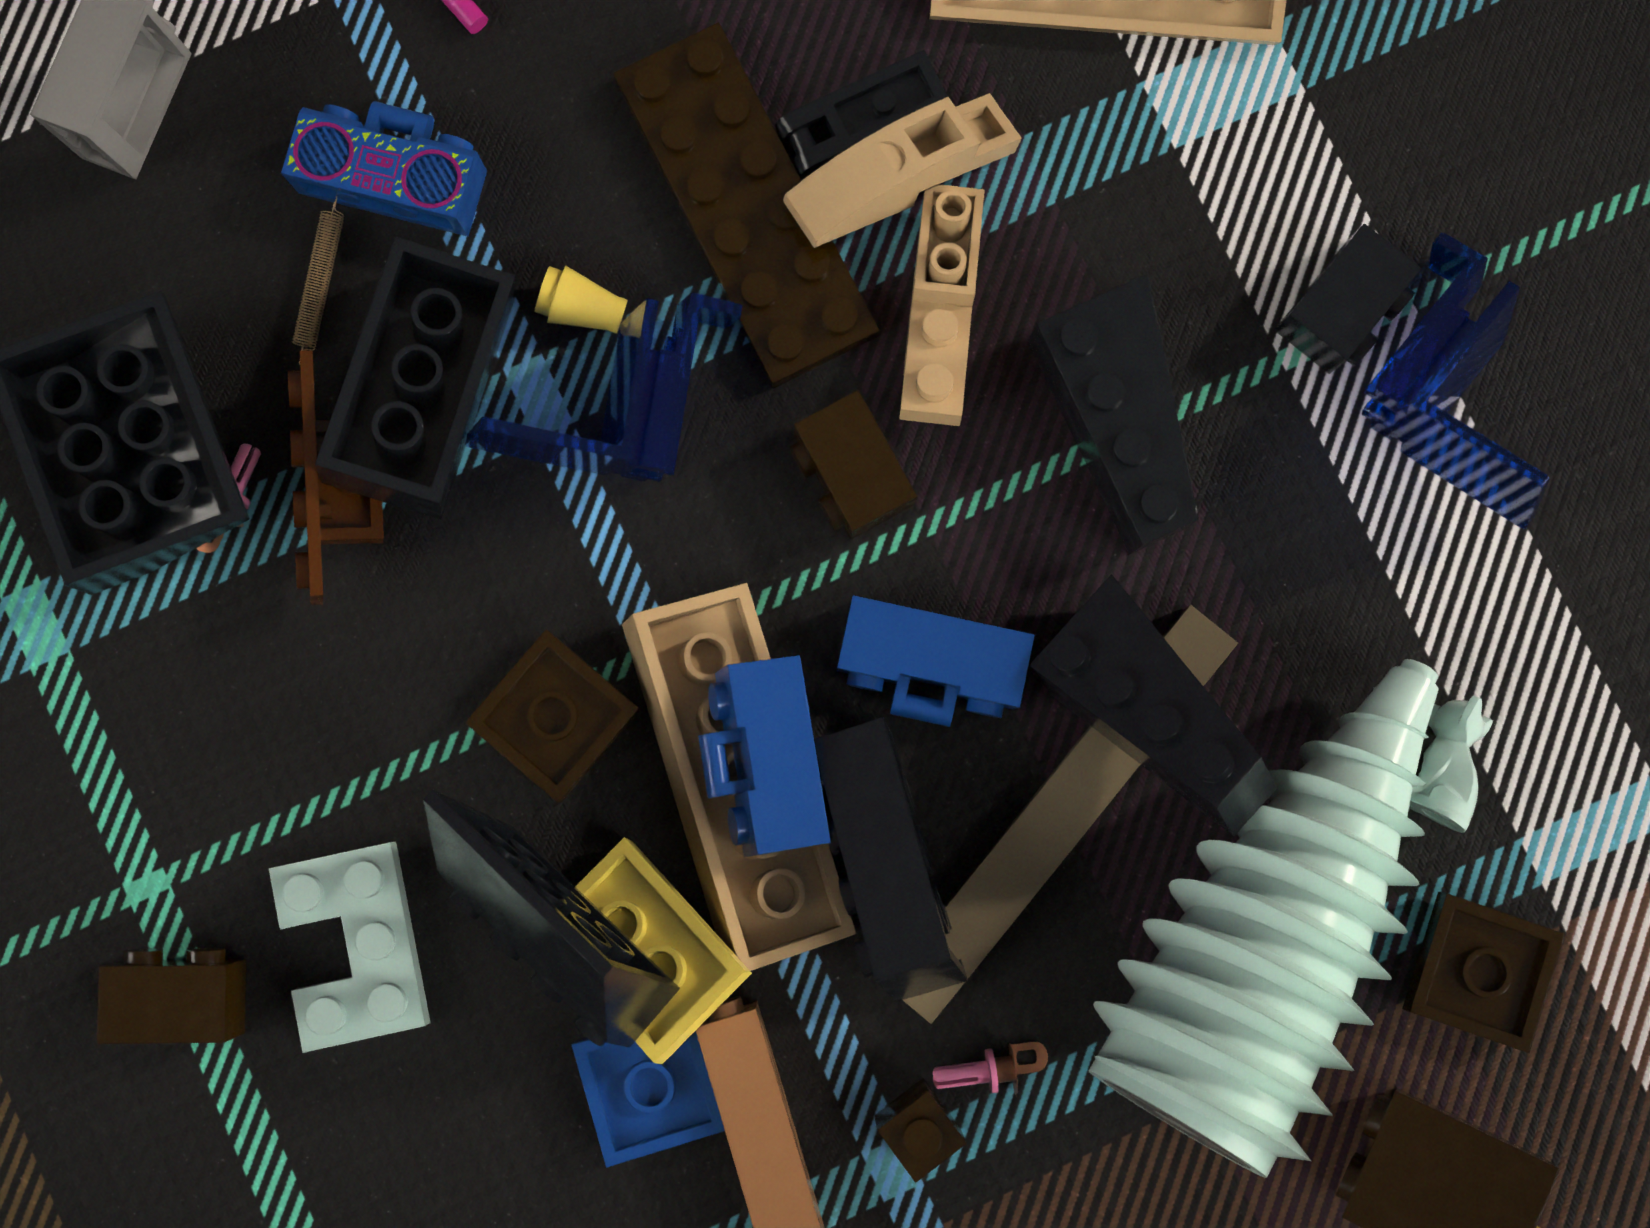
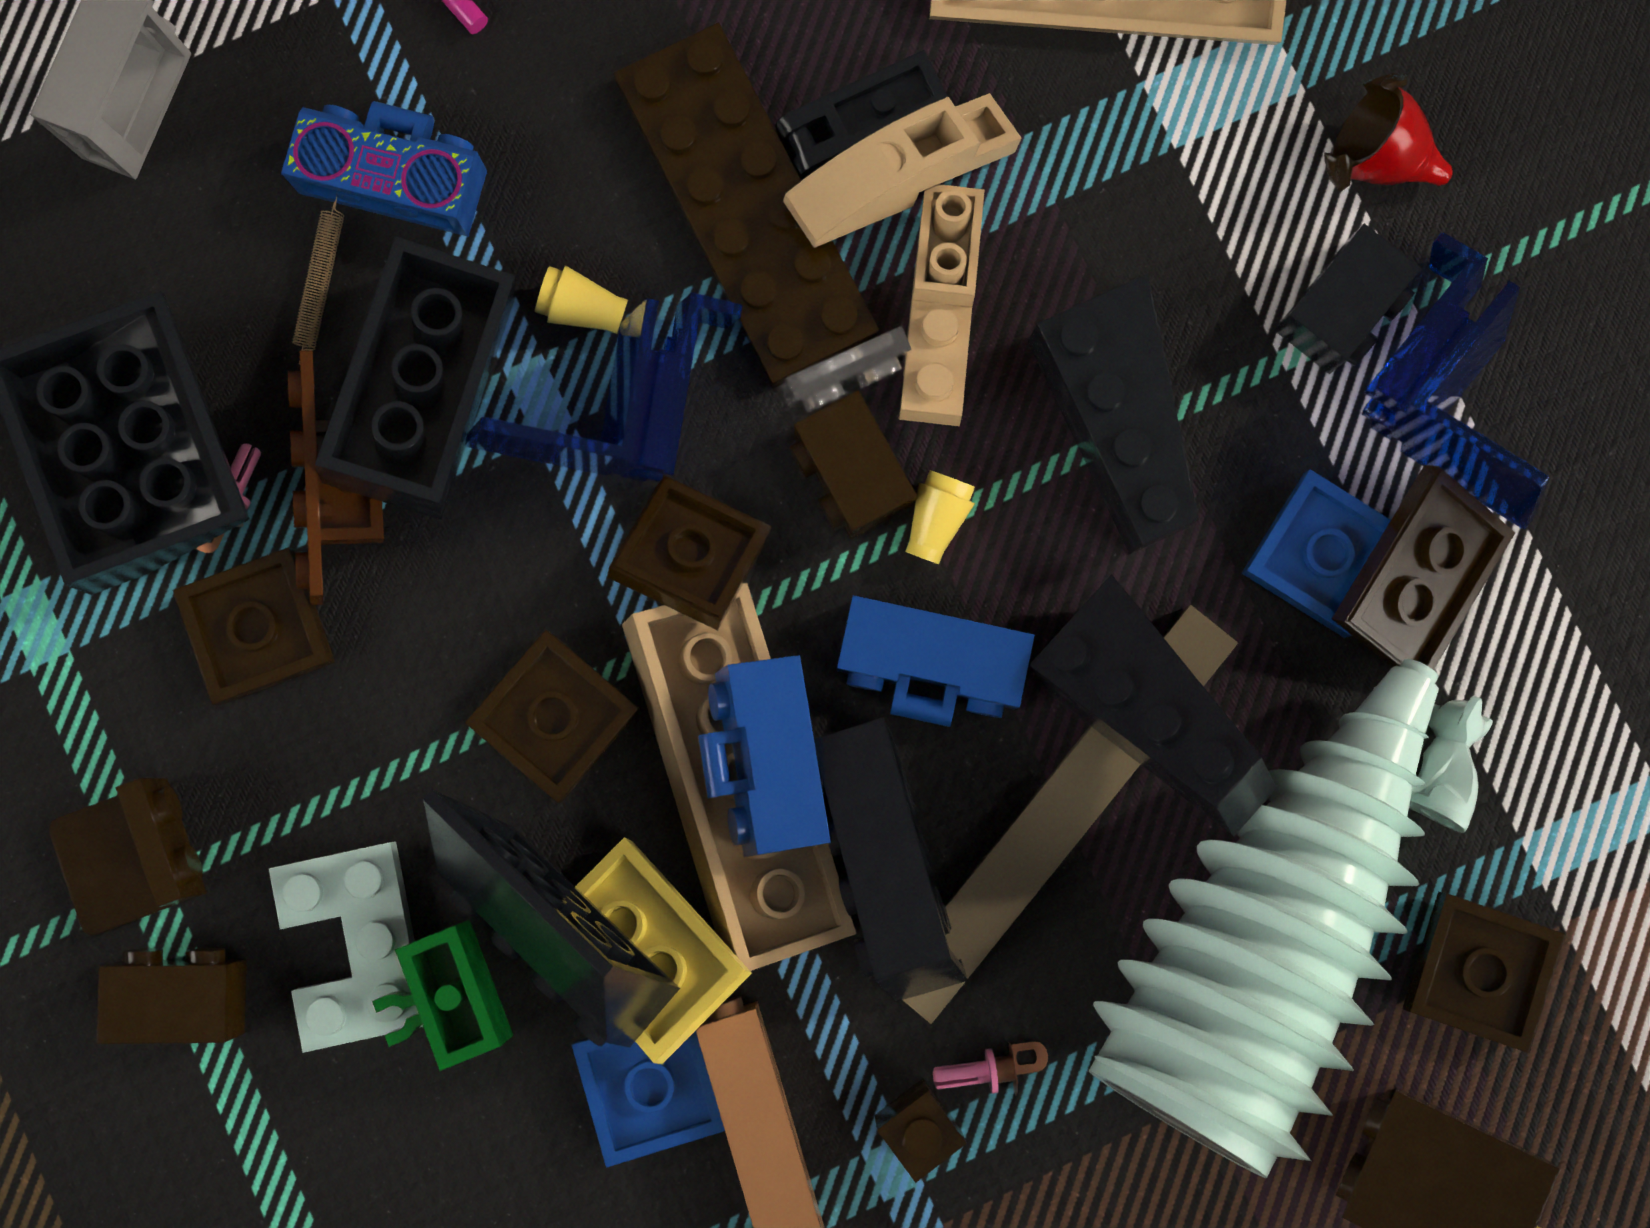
(127, 856): none -> dark brown bracket
(252, 627): none -> dark brown plate
(451, 996): none -> green brick
(689, 552): none -> dark brown tile
(865, 362): none -> clear plate
(938, 514): none -> light yellow cone
(1316, 548): none -> blue plate
(1386, 140): none -> hat
(1424, 571): none -> dark brown tile

